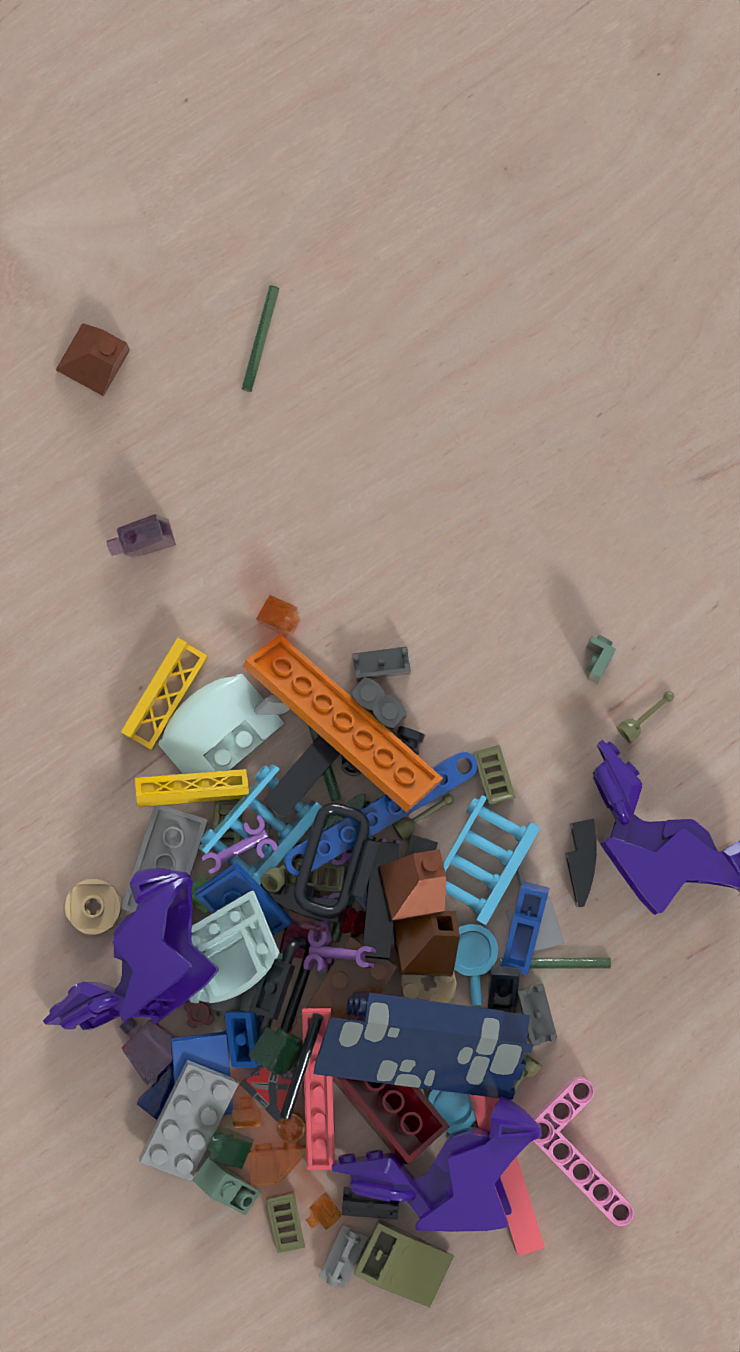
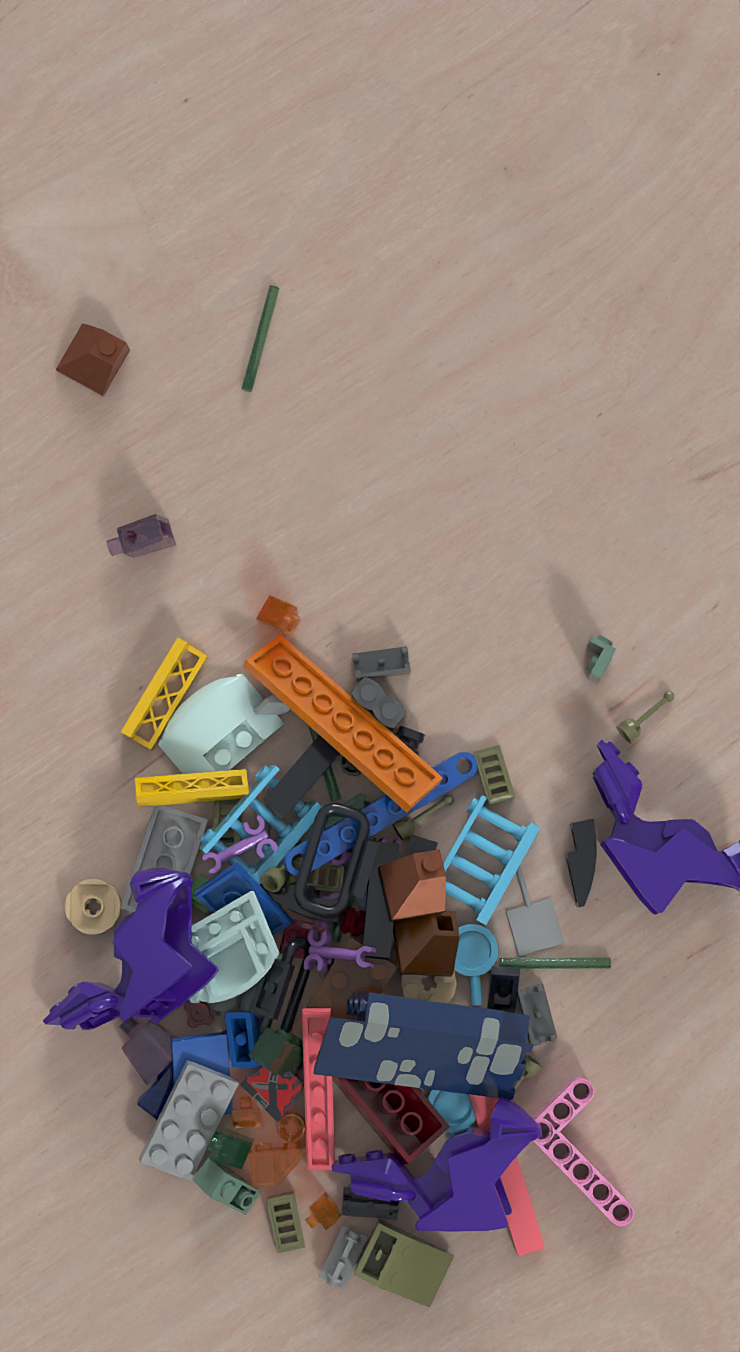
(301, 1066): black bar -> none
(525, 926): blue slope -> none

